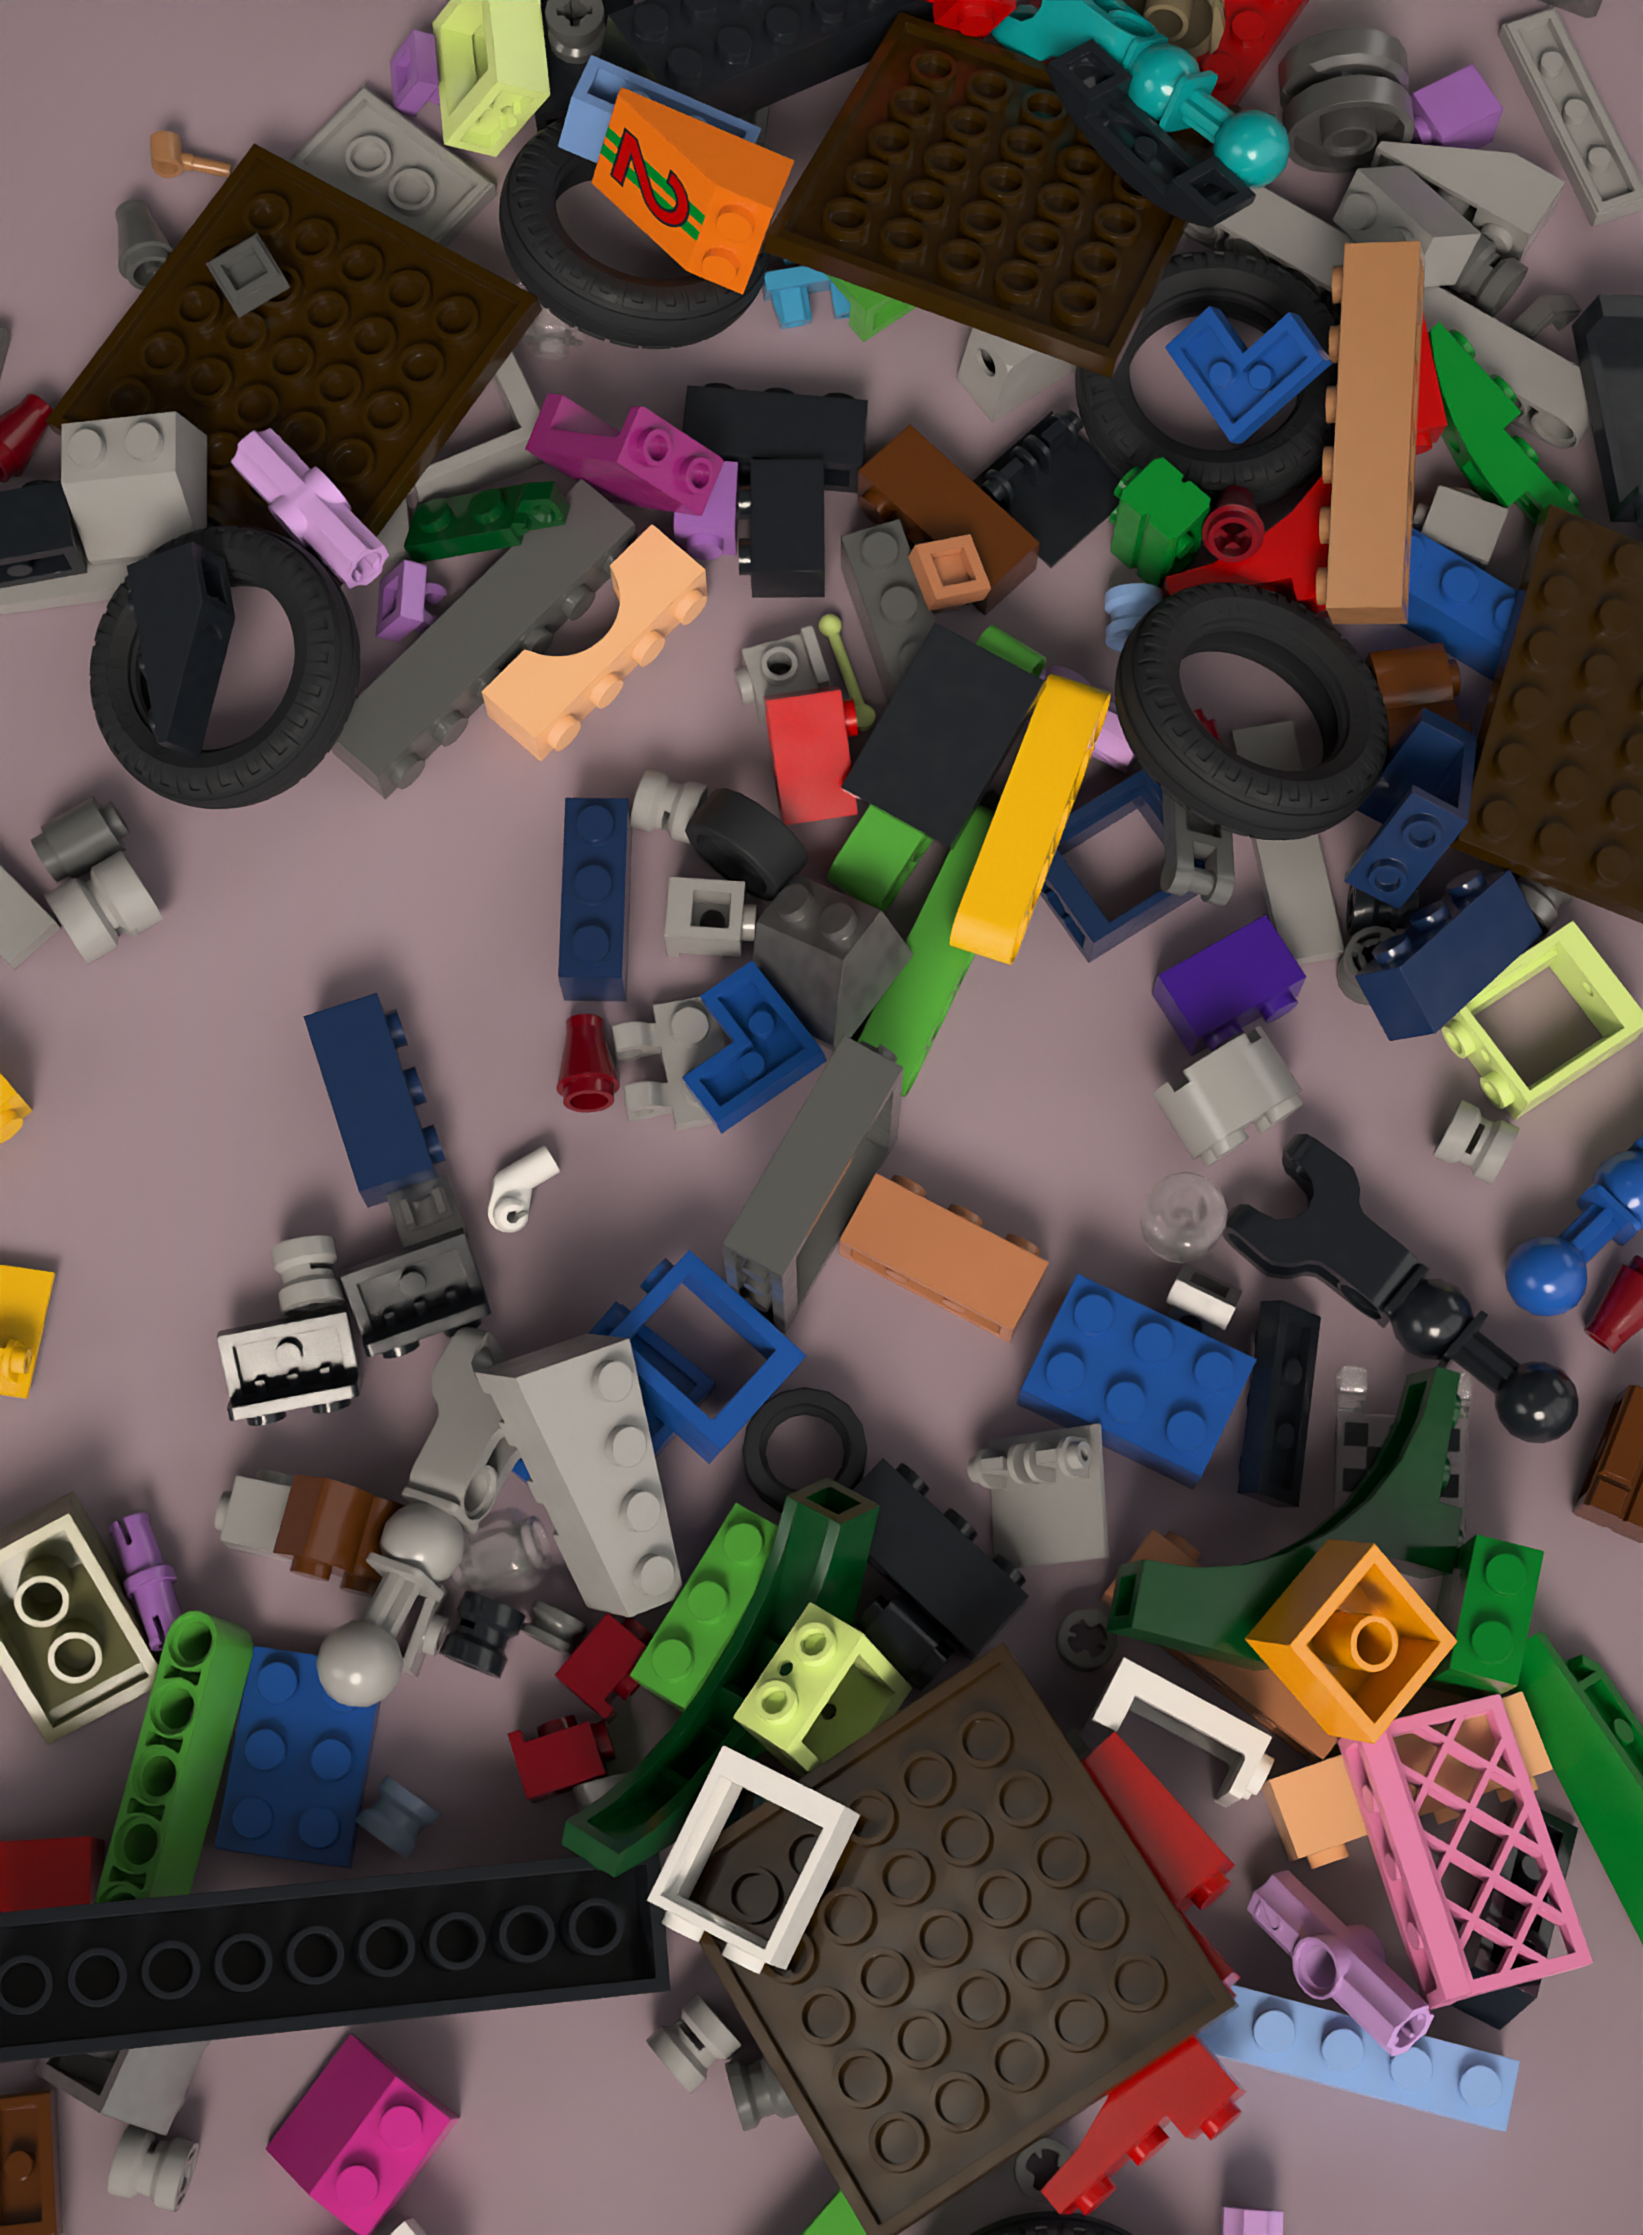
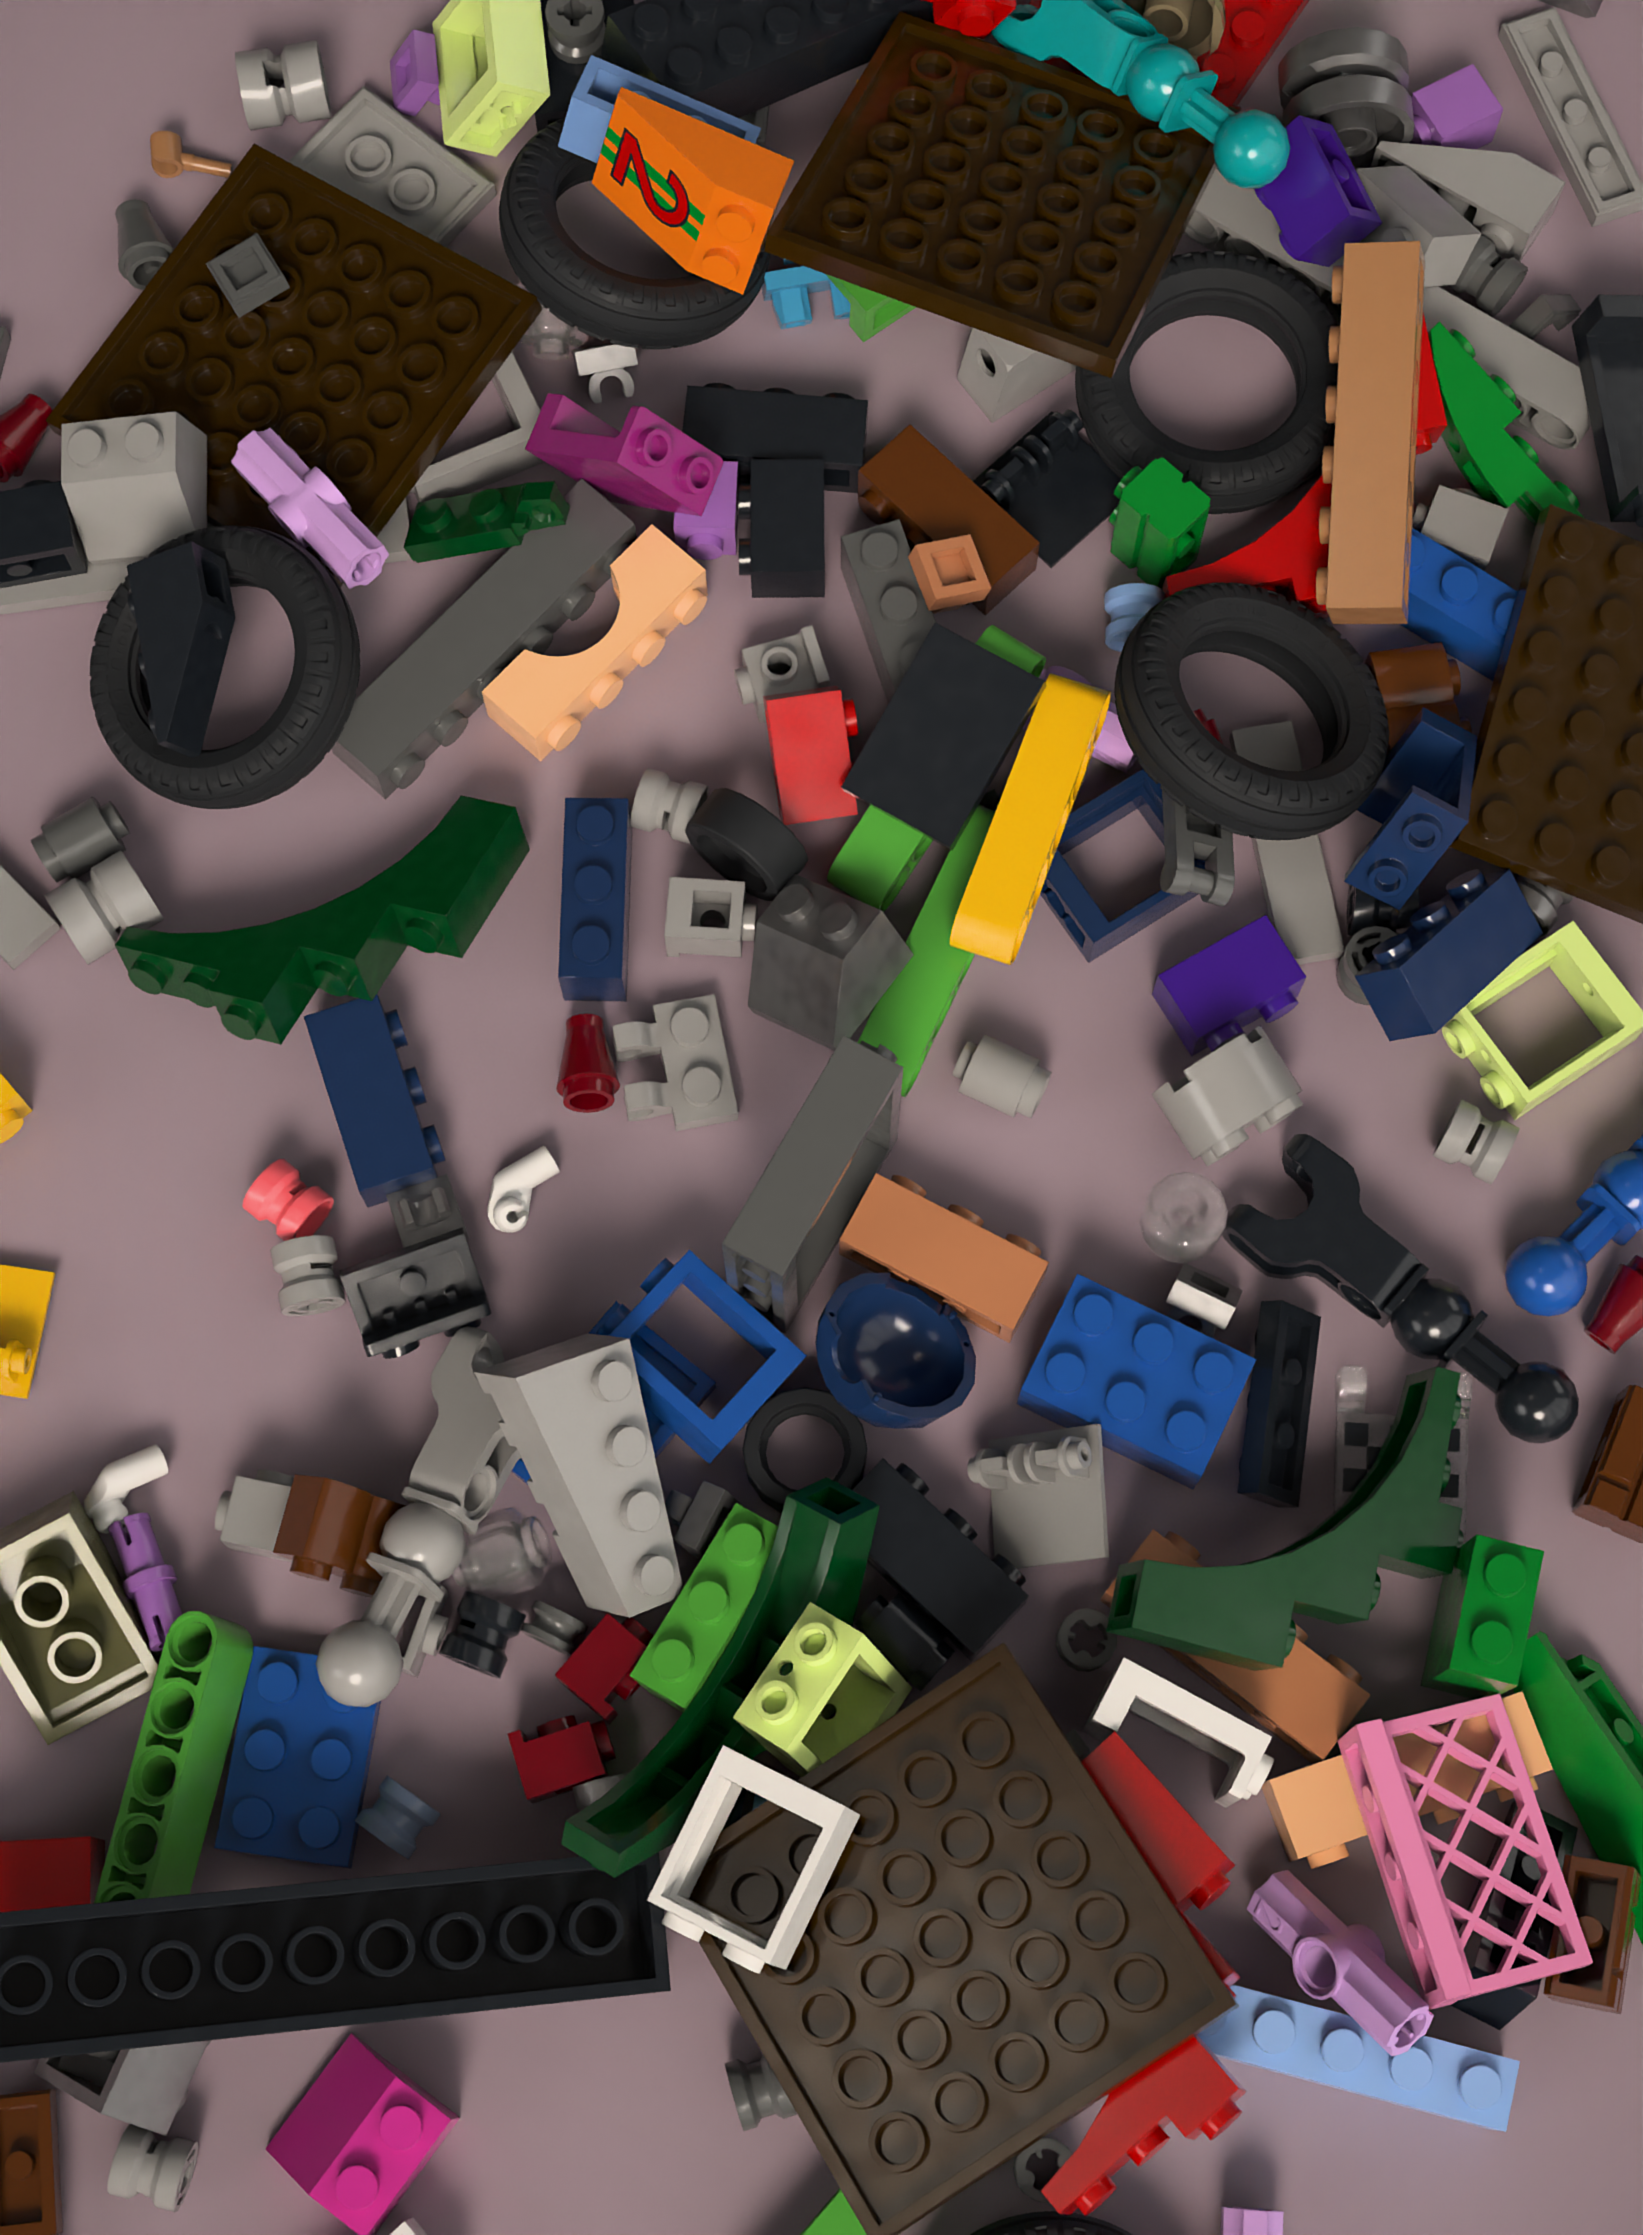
(116, 1481): none -> white arm
(287, 1201): none -> coral wheel
(290, 1366): bracket -> none
(304, 79): none -> light grey wheel
(349, 945): none -> dark green arch
(403, 599): medium lavender tile -> none
(605, 361): none -> tile
(682, 2054): light grey wheel -> none
(699, 1517): none -> flat silver tile
(766, 1050): blue plate -> none
(831, 626): yellowish green hinge -> none
(893, 1353): none -> dark blue cylinder
(1001, 1077): none -> light grey brick
(1136, 147): black slope -> none
(1233, 526): dark red cone -> none
(1243, 383): blue plate -> none
(1318, 196): none -> dark purple brick
(1351, 1640): light orange brick -> none
(1604, 1904): none -> reddish brown brick

